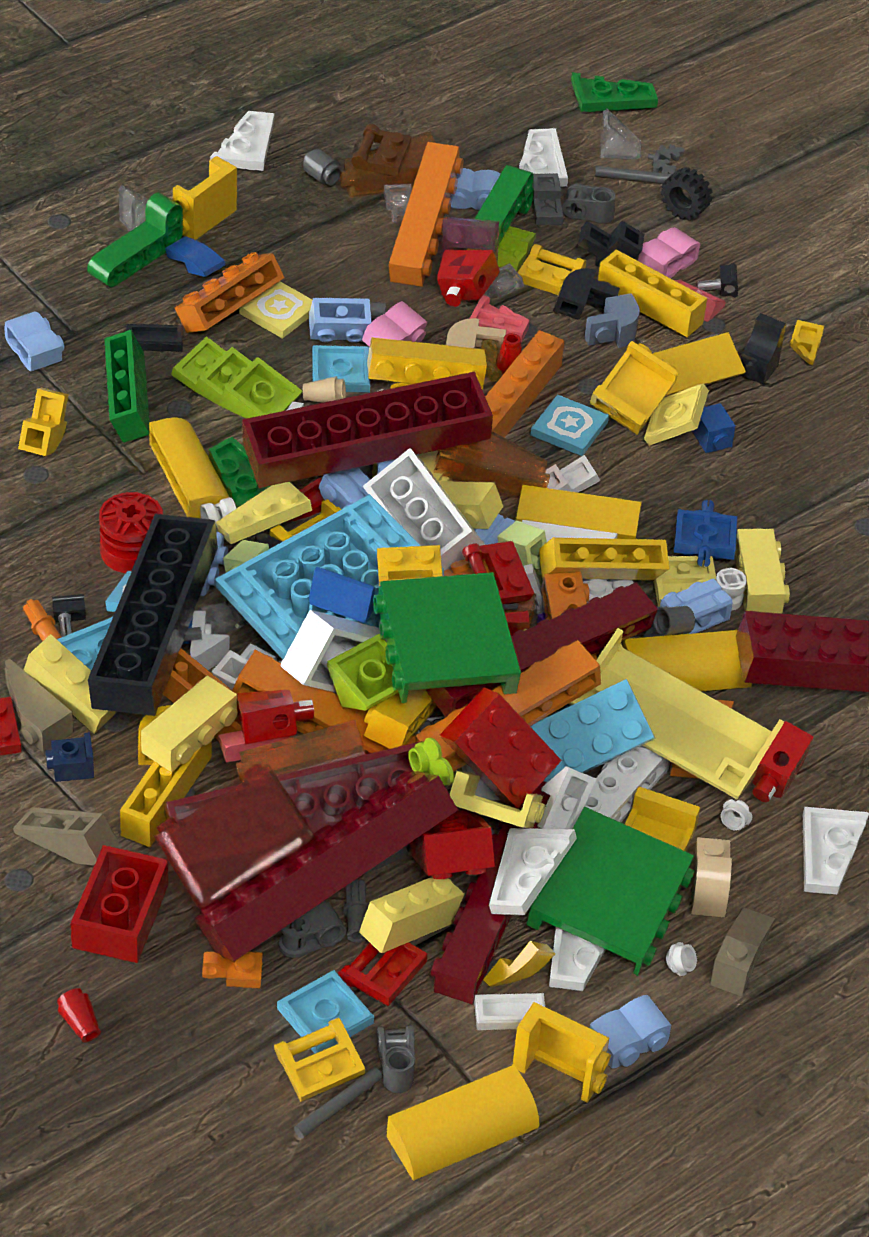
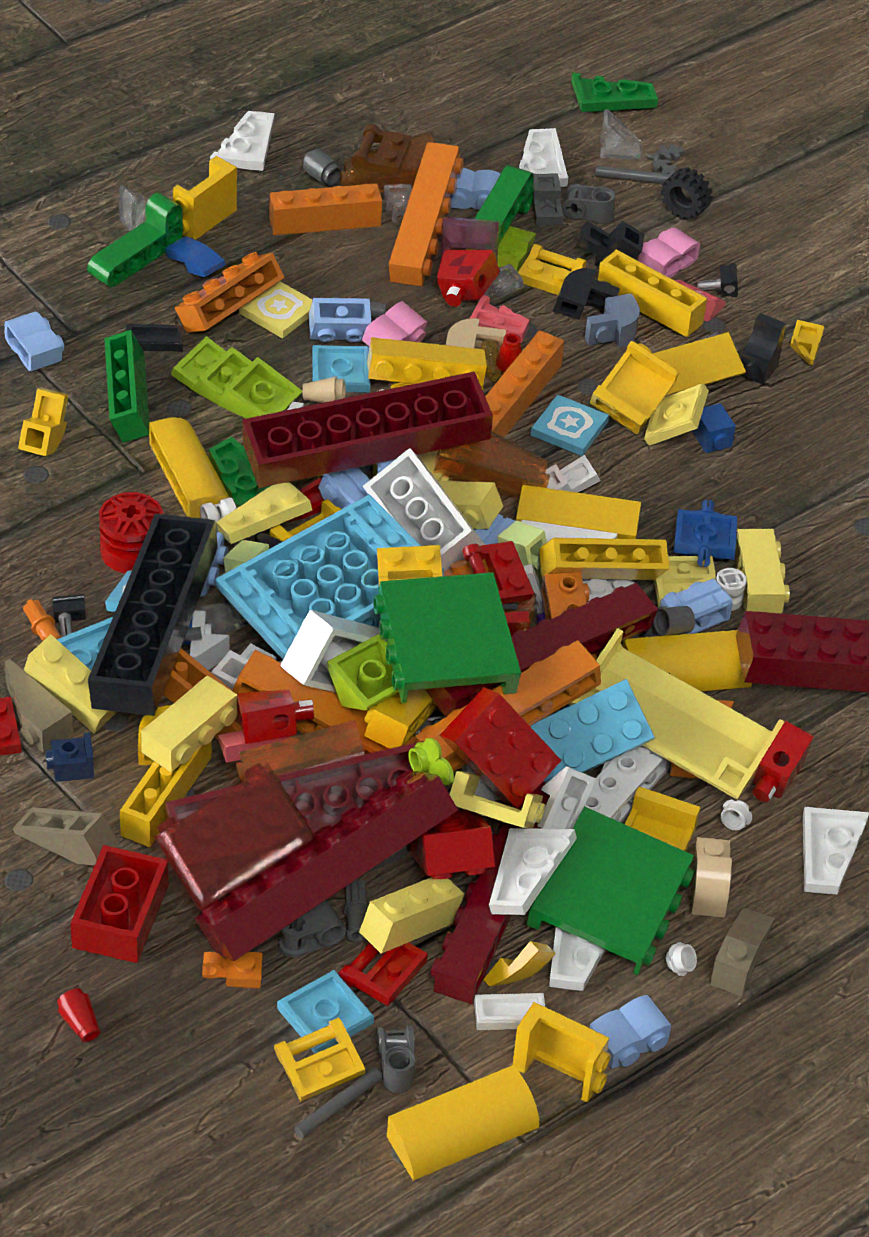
(325, 209): none -> orange brick
(342, 595): blue slope -> none

